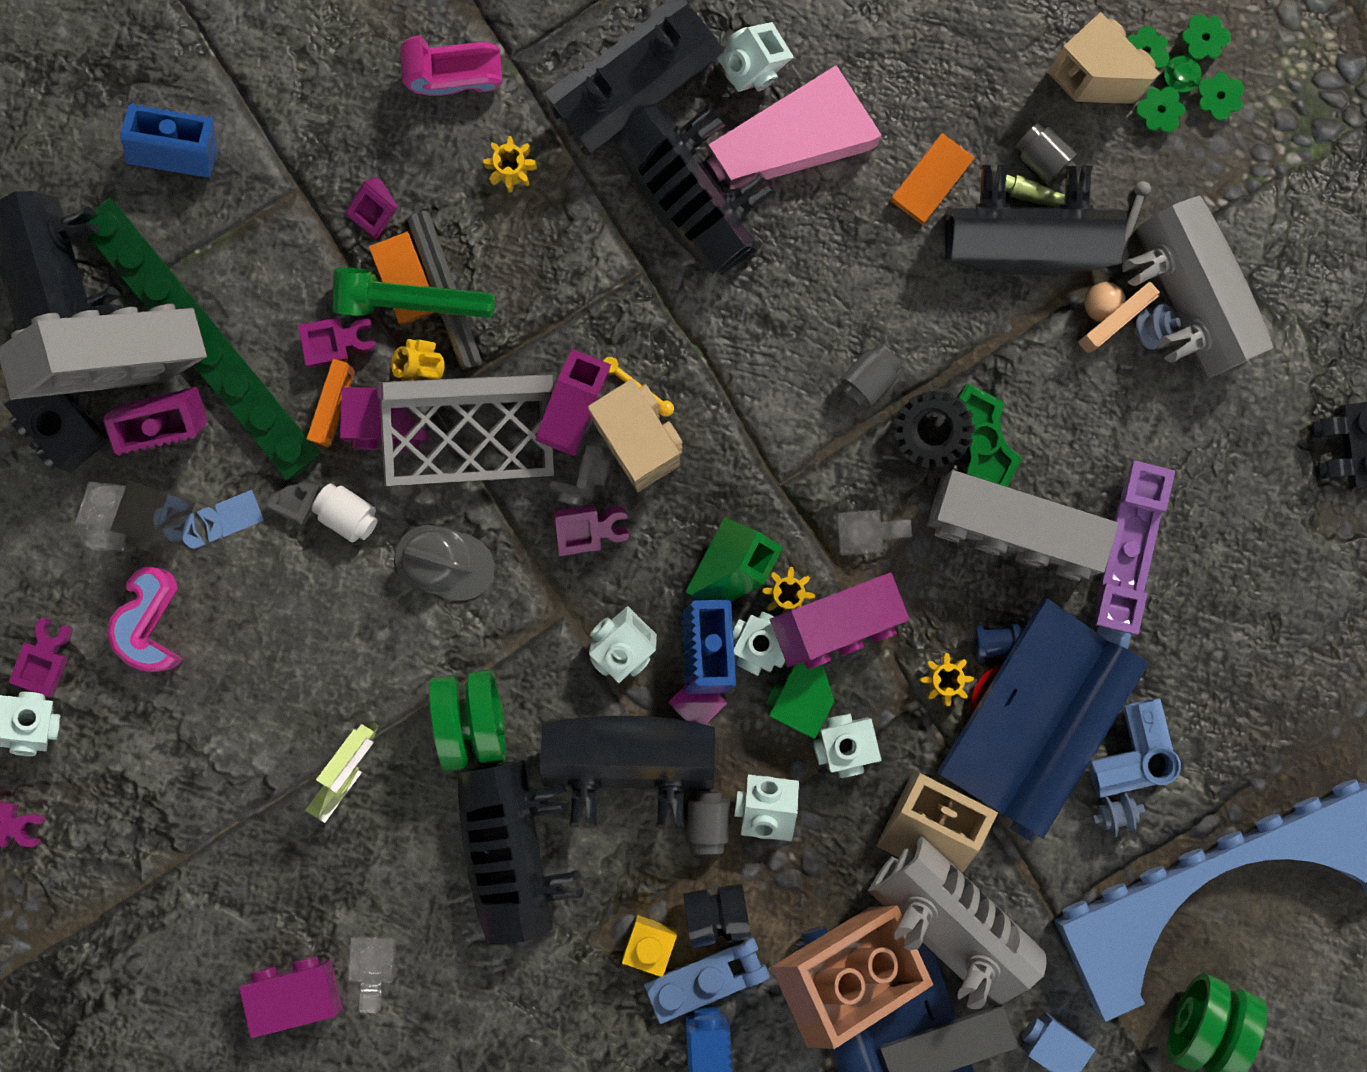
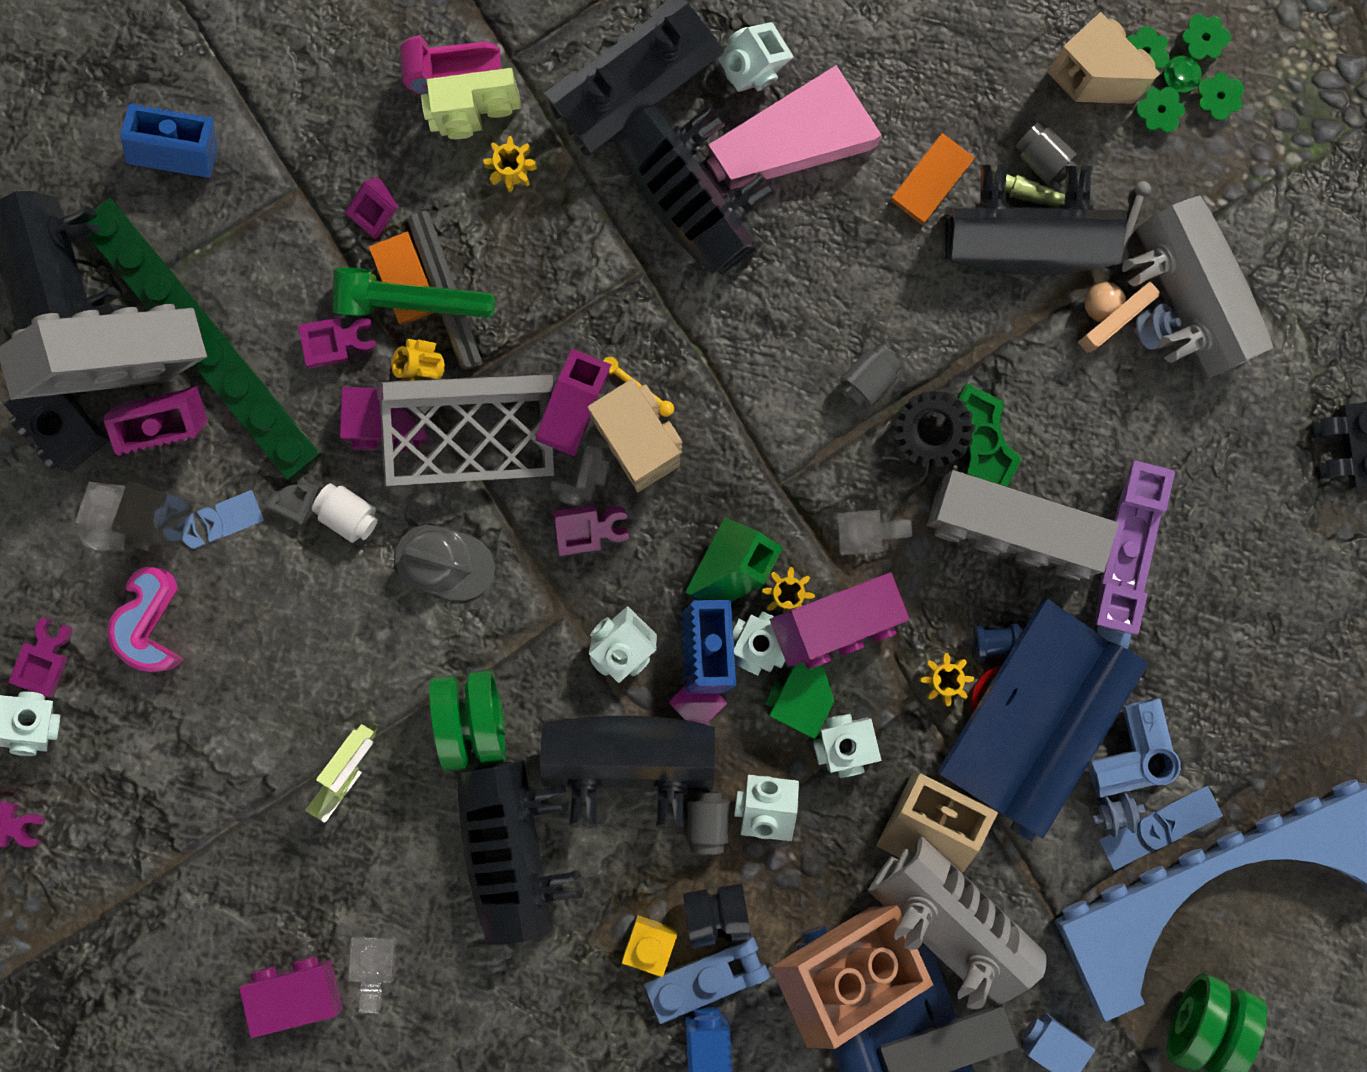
(329, 405): orange tile -> none
(458, 100): none -> yellowish green plate
(1161, 828): none -> medium blue piece

